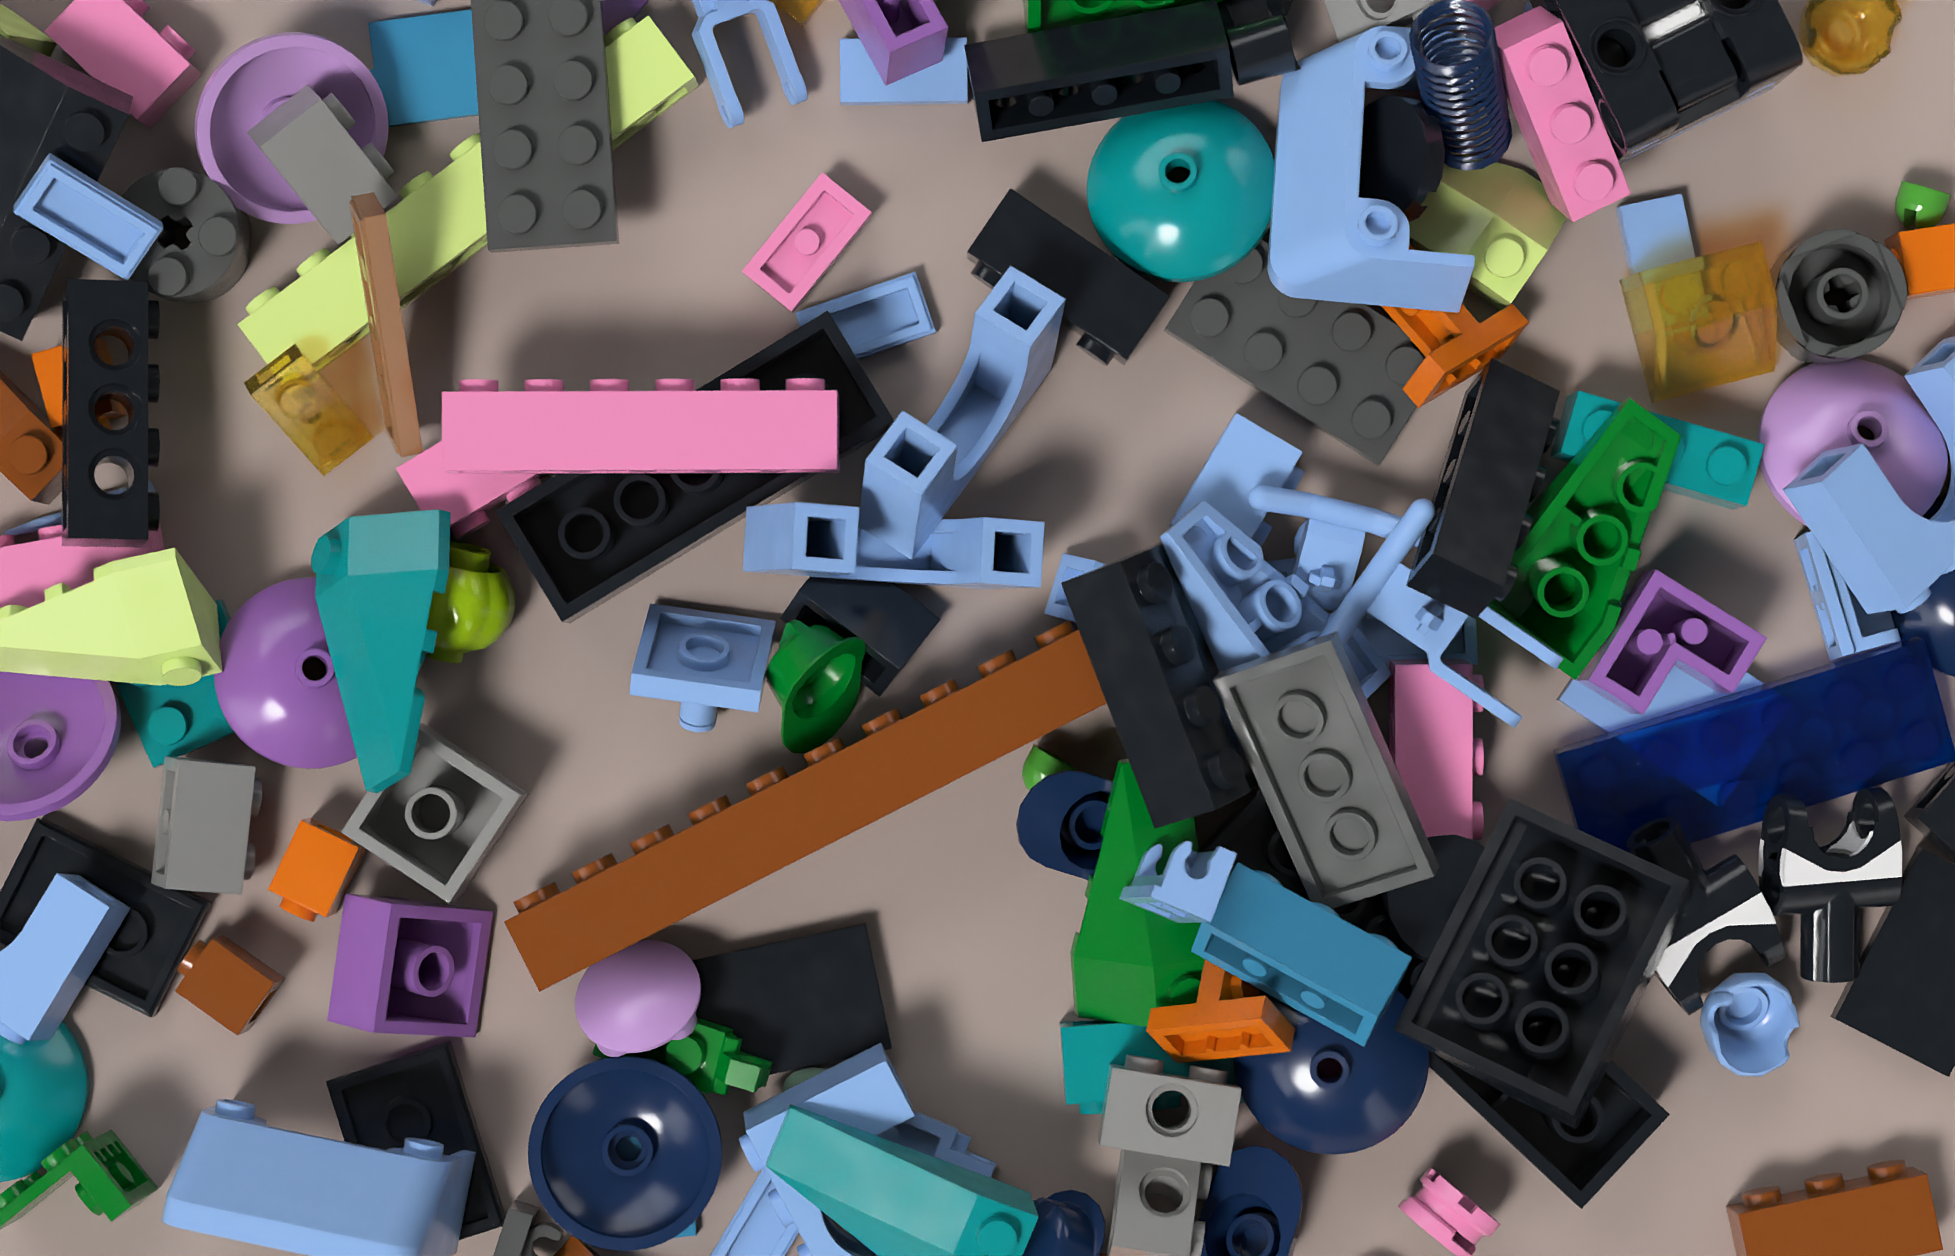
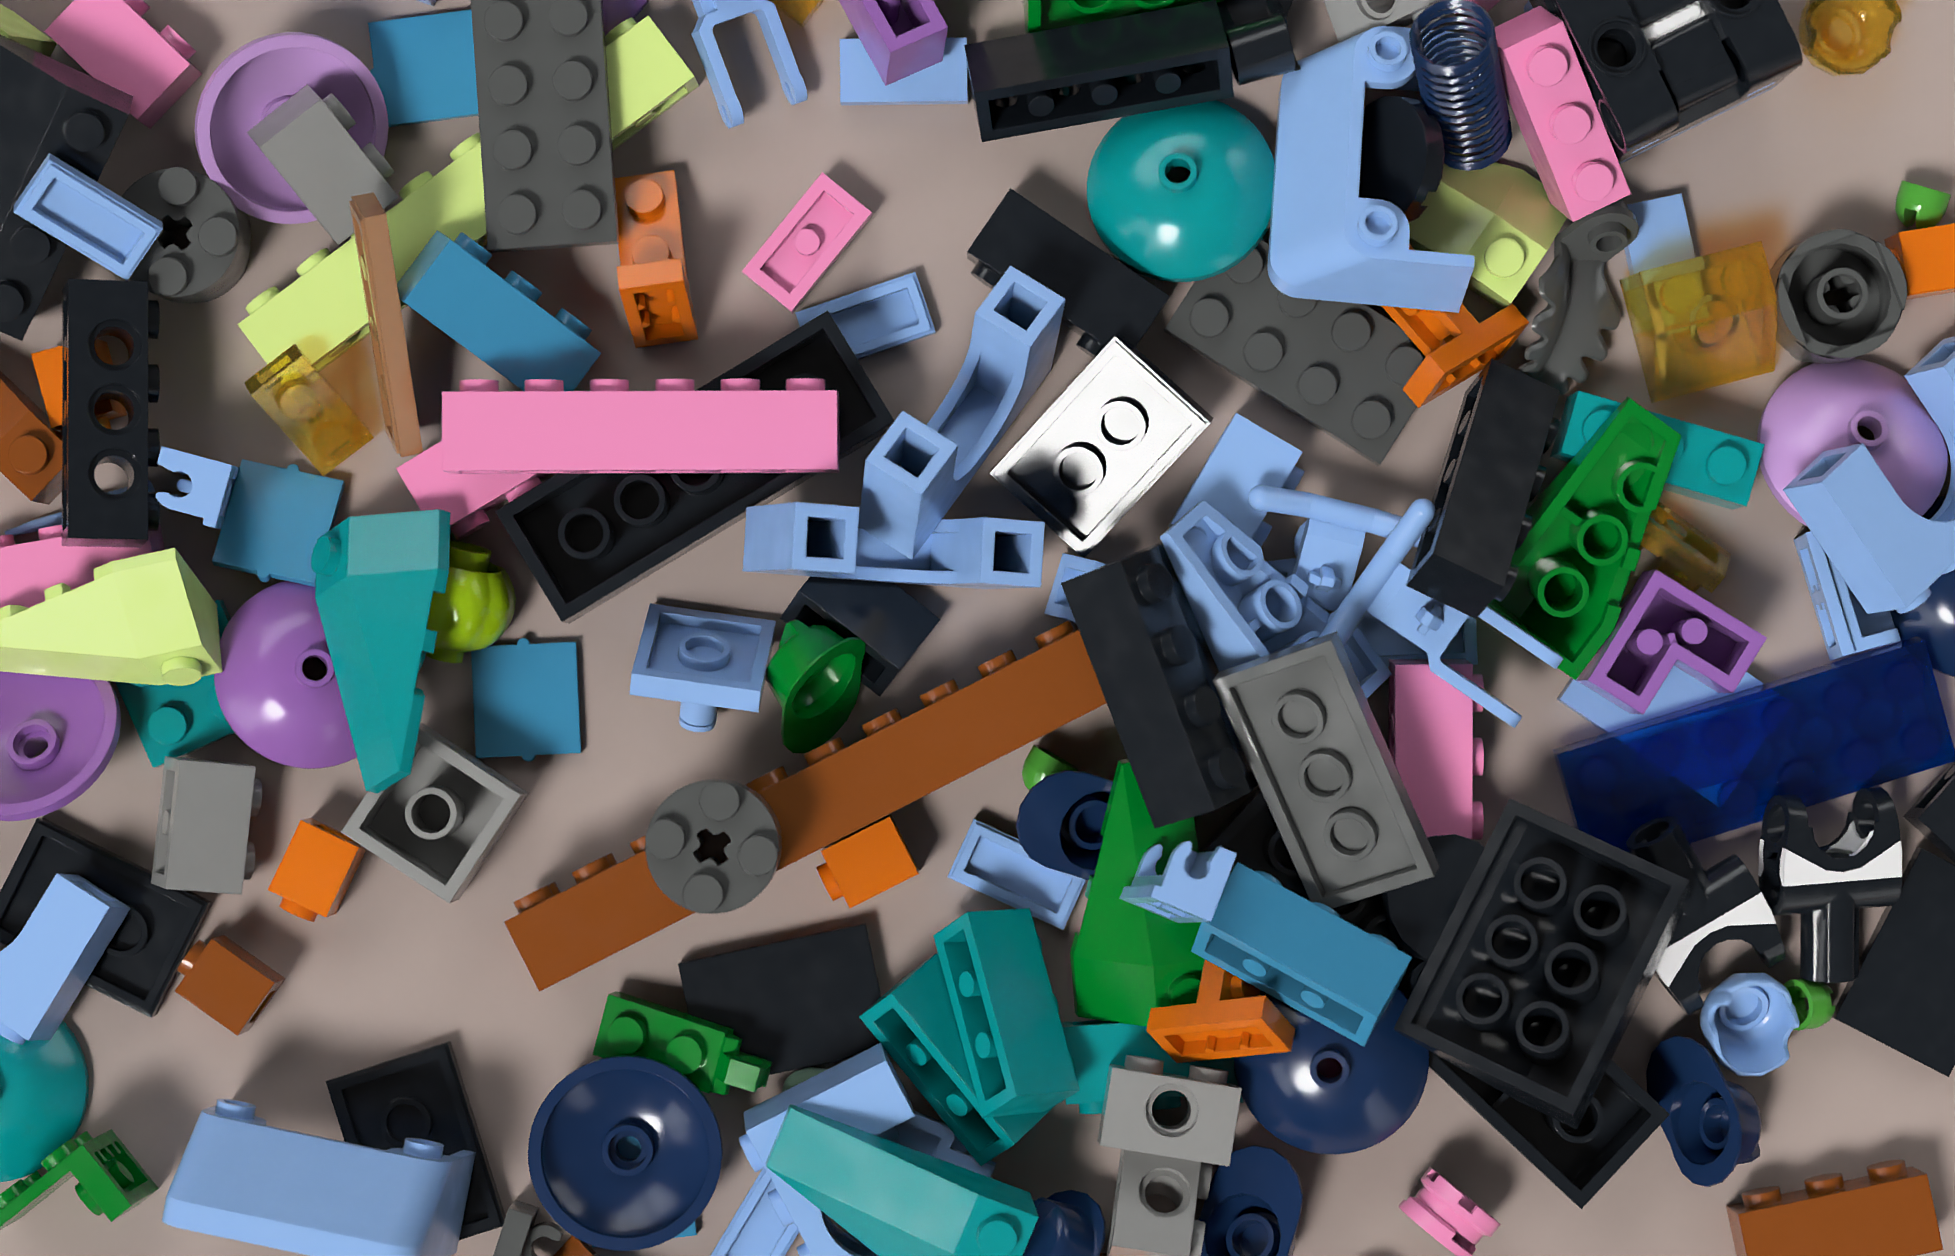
(208, 489): none -> light blue hinge
(276, 521): none -> dark azure piece
(409, 966): medium lavender slope -> none
(495, 315): none -> dark azure brick
(526, 700): none -> dark azure piece
(639, 998): lavender dish -> none
(653, 260): none -> orange bracket
(676, 837): none -> dark grey brick
(867, 863): none -> orange brick
(923, 1038): none -> teal brick
(1001, 869): none -> light blue tile
(1006, 1012): none -> teal brick
(1101, 445): none -> tile
(1578, 297): none -> dark grey plant
(1685, 551): none -> clear yellow hinge
(1710, 1118): none -> dark blue piece
(1819, 1002): none -> bright green hinge

